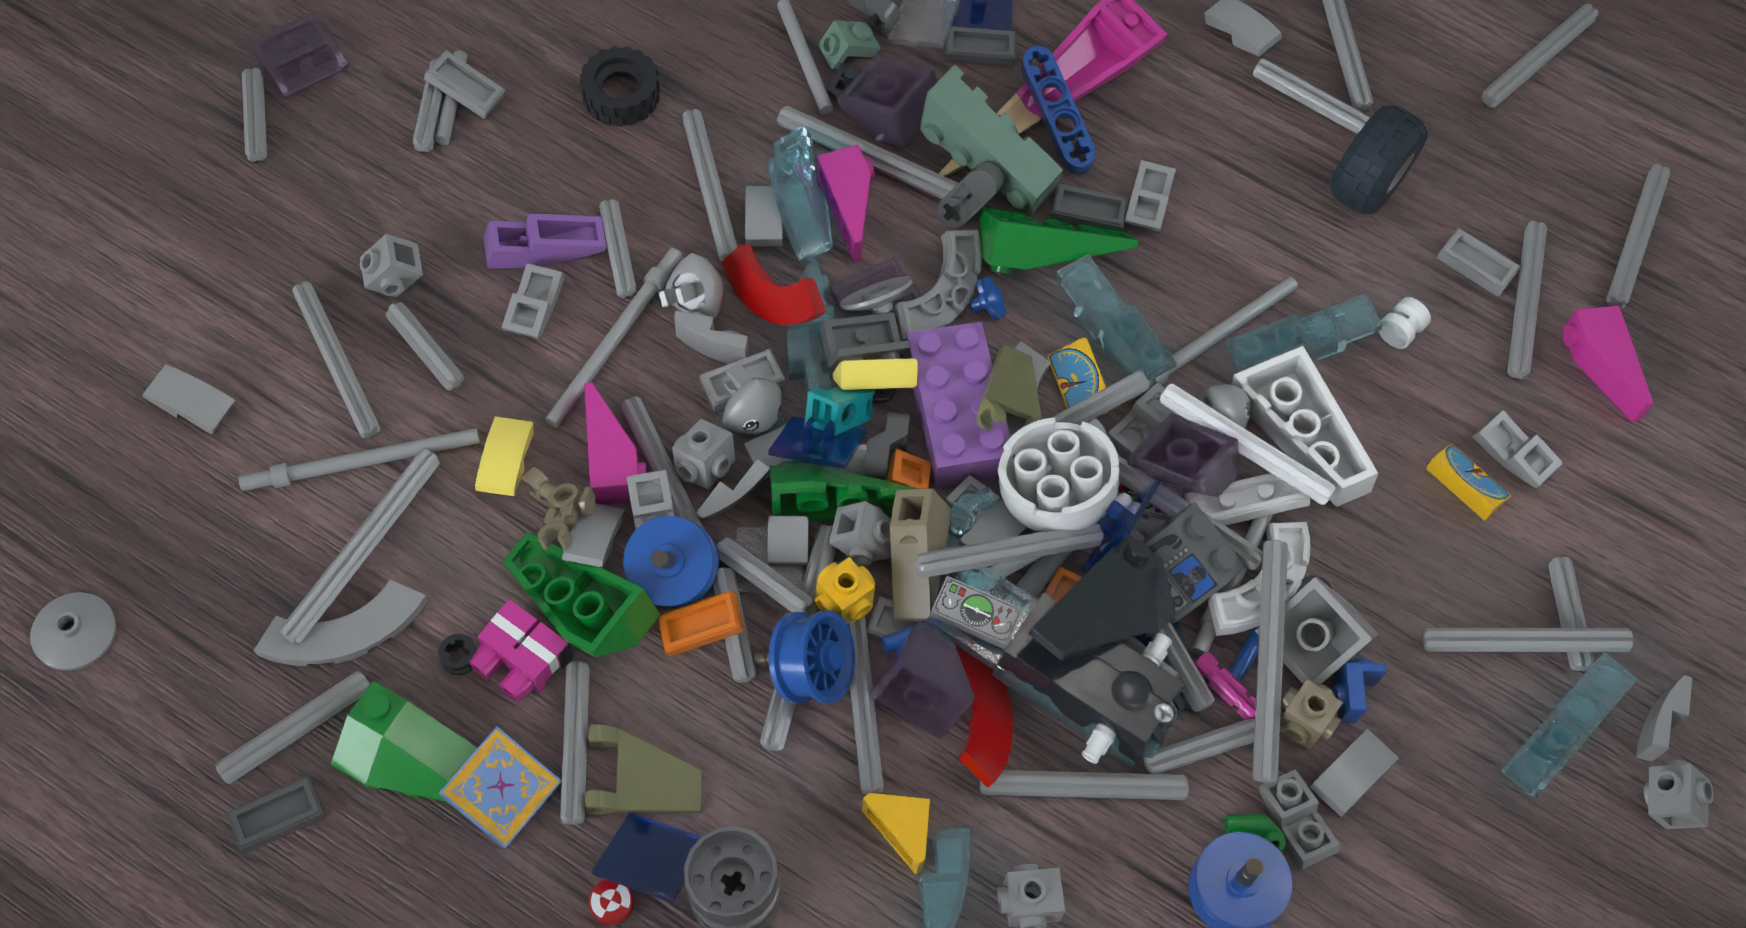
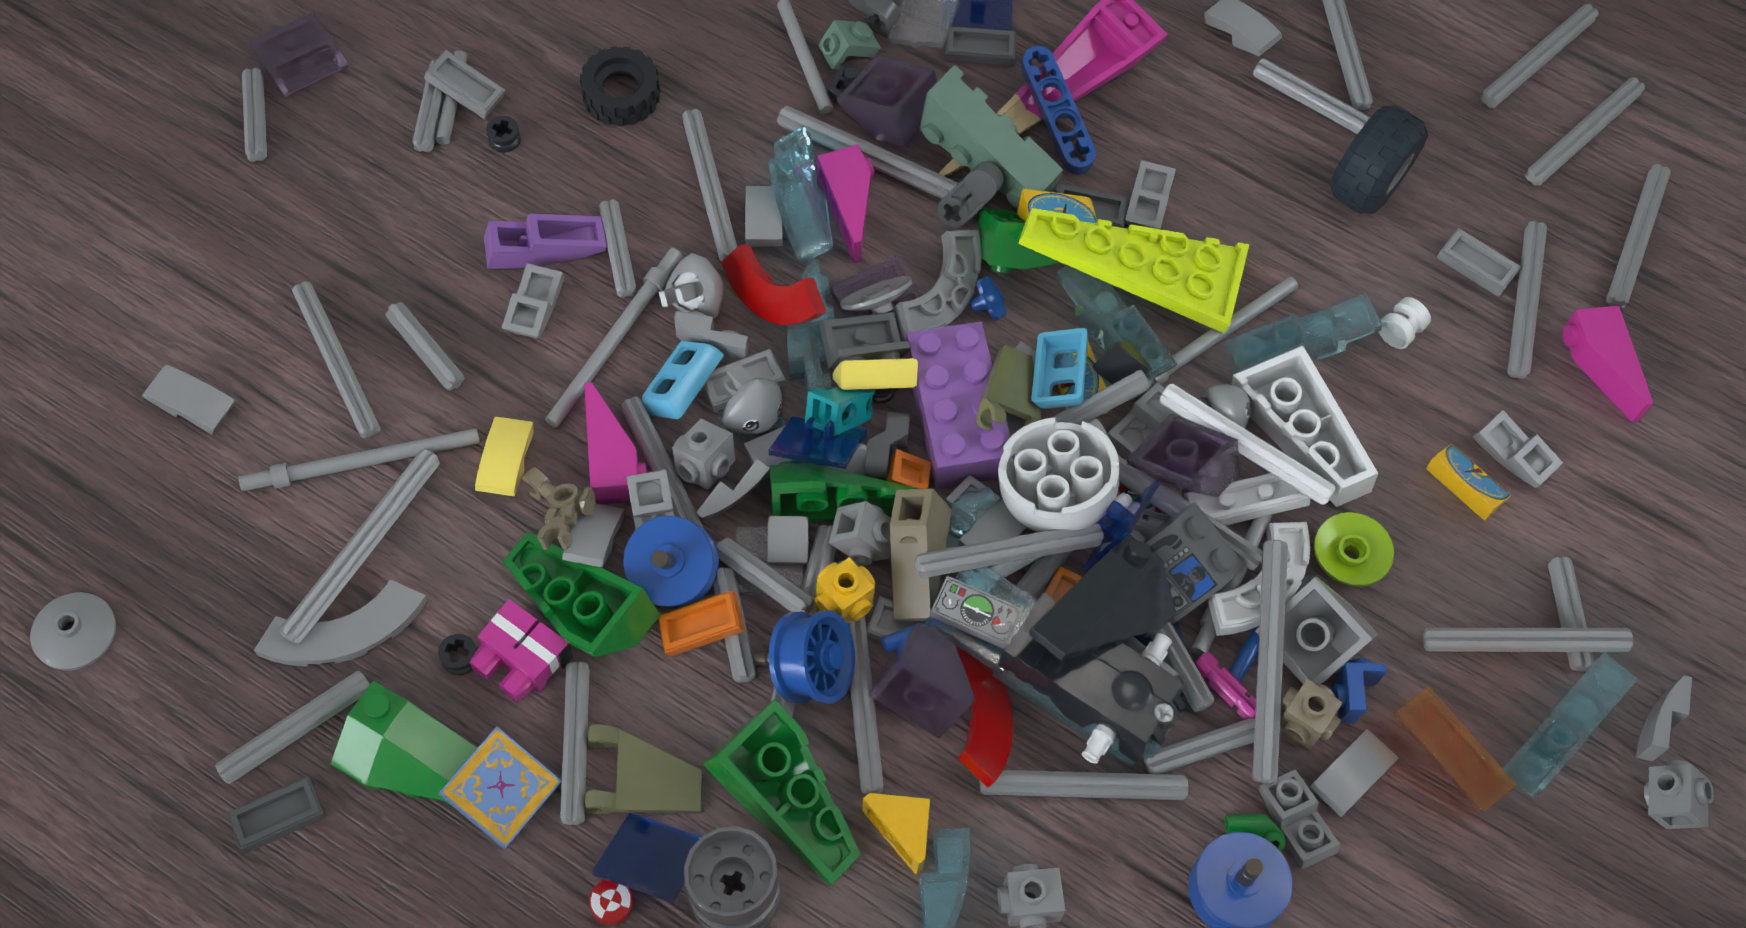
(391, 265): light grey brick -> none
(499, 125): none -> black bush
(688, 378): none -> medium azure piece
(780, 785): none -> green wedge
(1046, 376): none -> medium azure piece
(1057, 202): none -> slope
(1121, 361): none -> black slope
(1153, 263): none -> neon yellow wing
(1362, 537): none -> lime dish
(1454, 750): none -> clear orange brick
(1584, 131): none -> light grey axle

